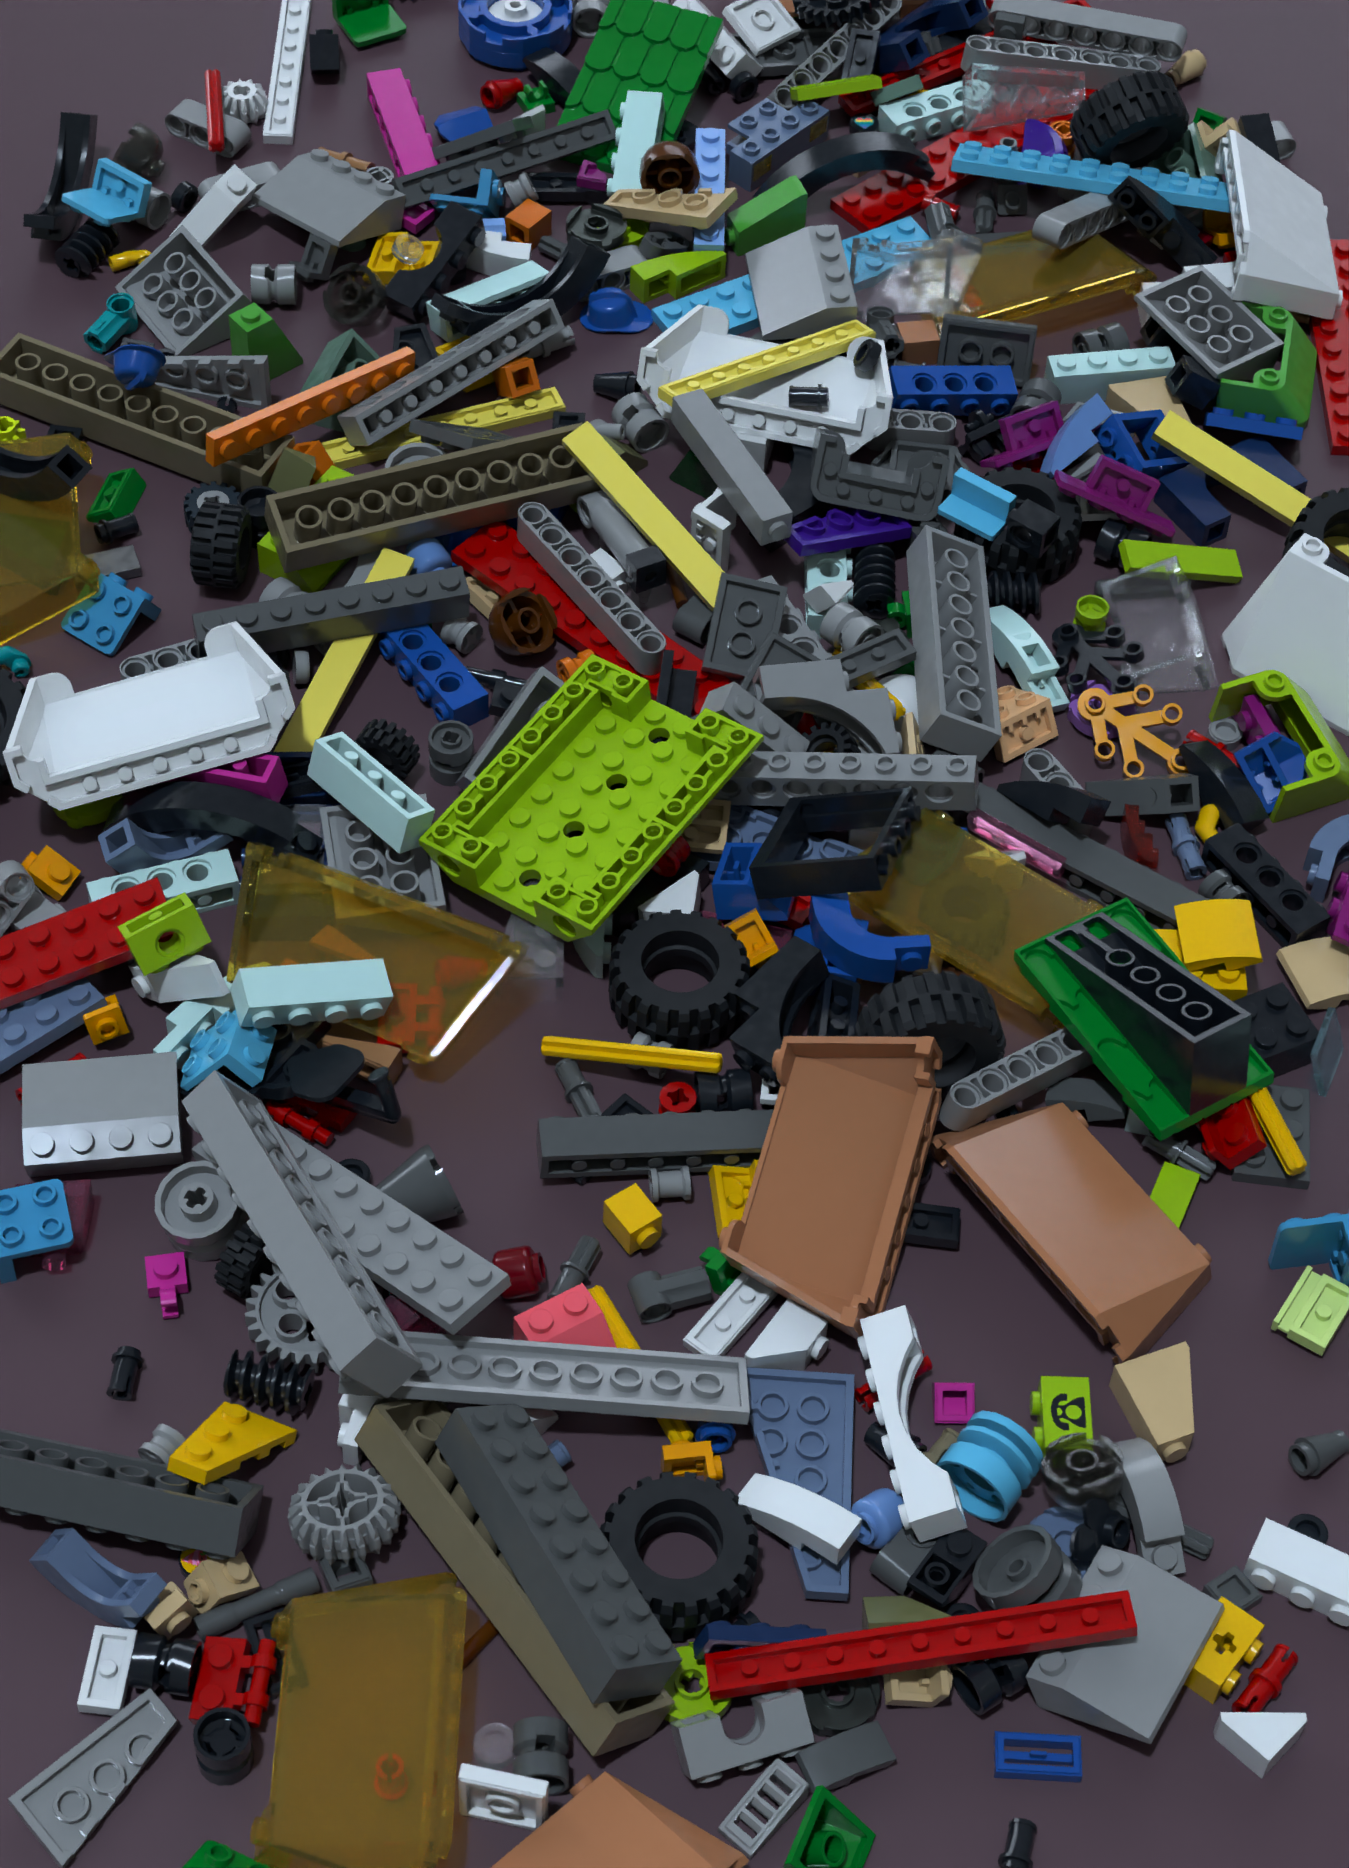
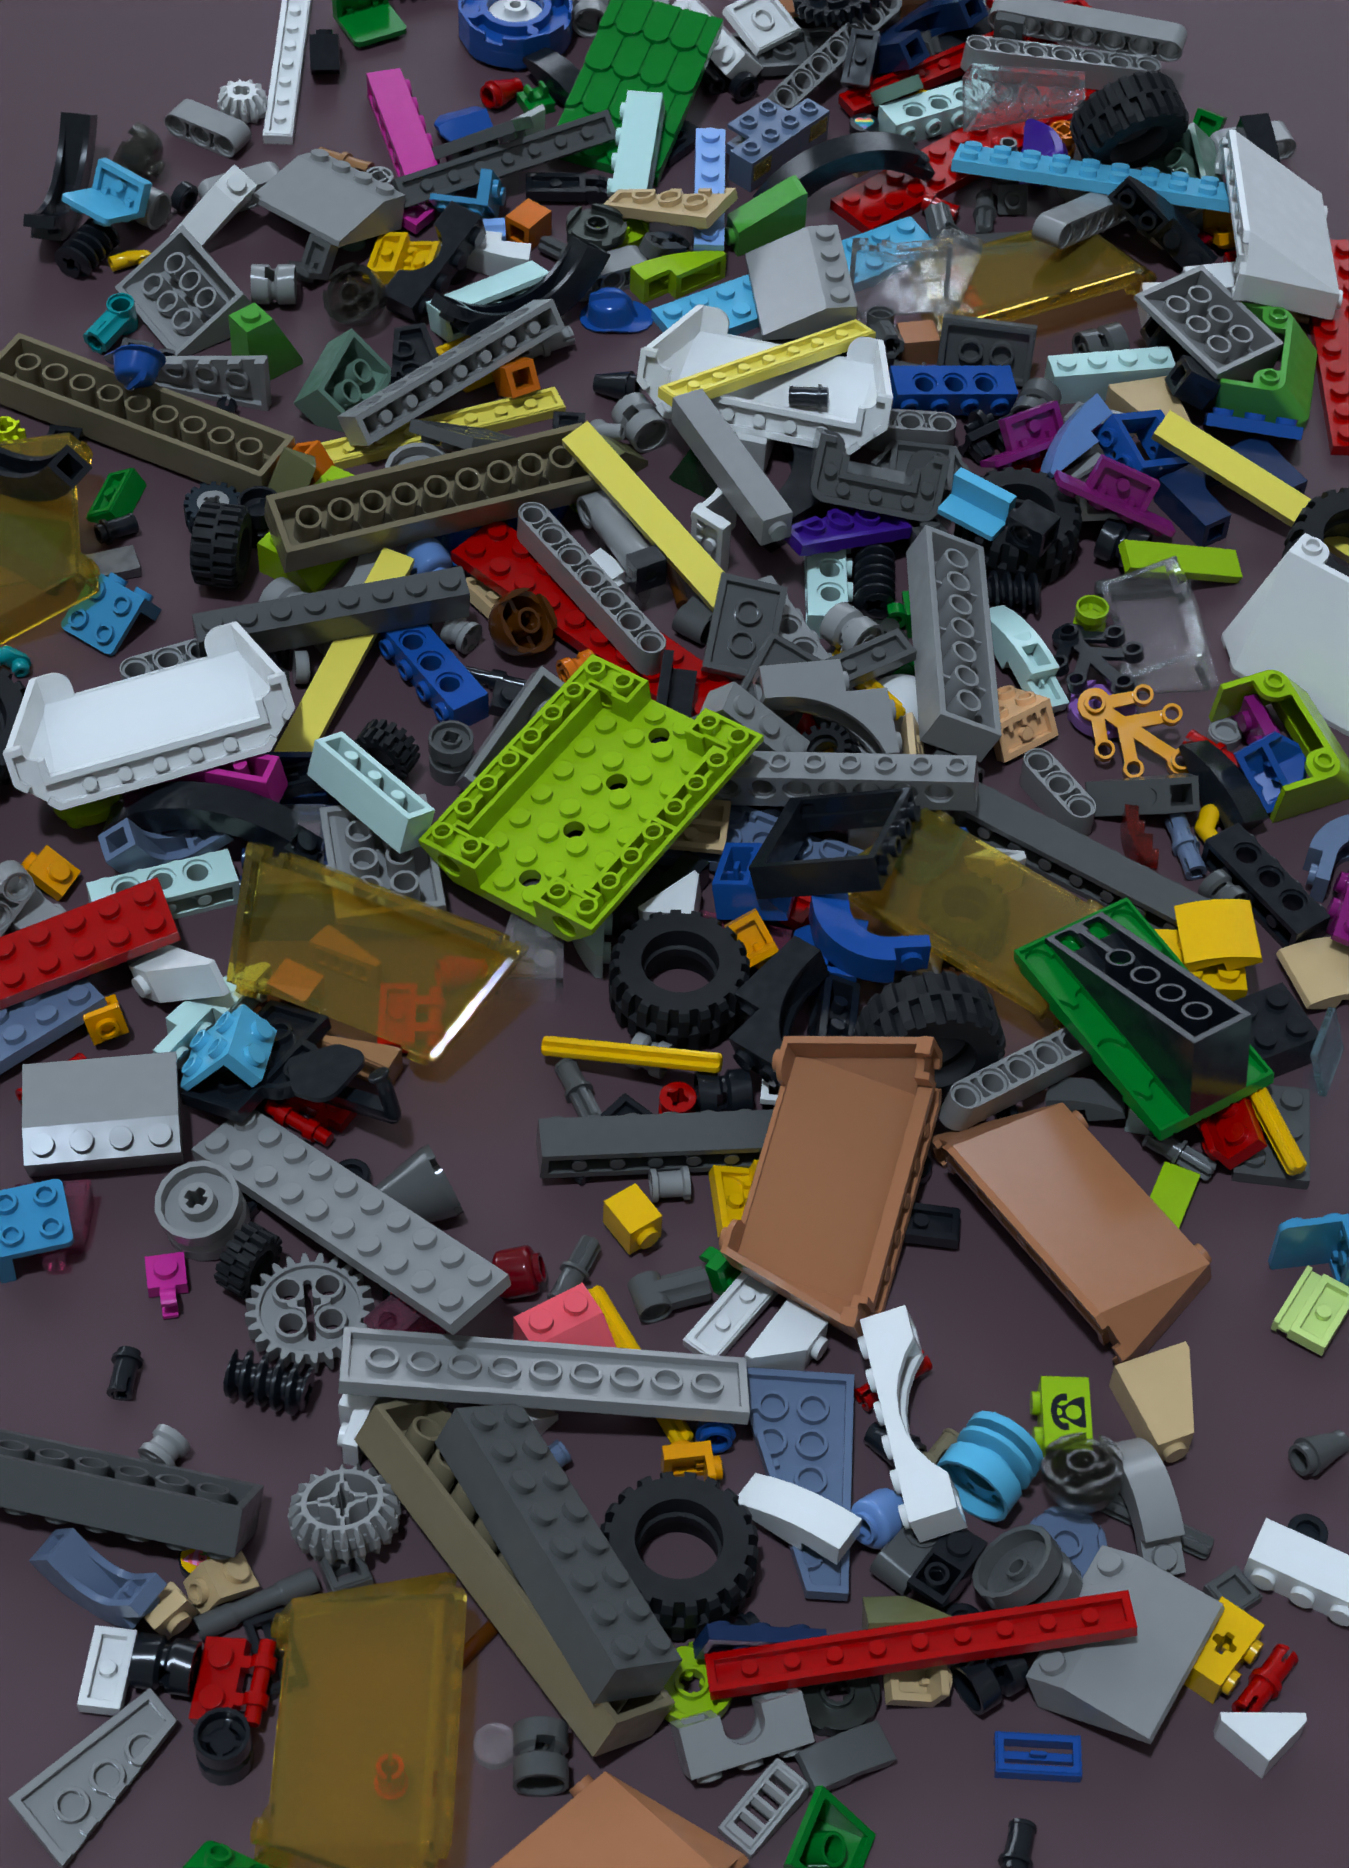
(145, 930): lime brick -> none
(214, 110): red axle -> none
(225, 1441): yellow wing -> none
(301, 1237): light grey brick -> none
(307, 407): orange plate -> none
(311, 993): light aqua brick -> none
(407, 249): clear tile -> none
(502, 1797): white plate -> none
(521, 190): light grey wheel -> none
(591, 176): magenta tile -> none
(669, 167): reddish brown cylinder -> none
(670, 861): red wheel -> none
(827, 595): white slope -> none
(835, 87): lime tile -> none
(867, 355): black tile -> none
(953, 1401): dark pink slope -> none
(1009, 838): clear pink tile -> none
(1057, 801): black slope -> none
(1099, 1528): black plate -> none
(1187, 67): tan cone -> none
(1211, 138): tan panel -> none

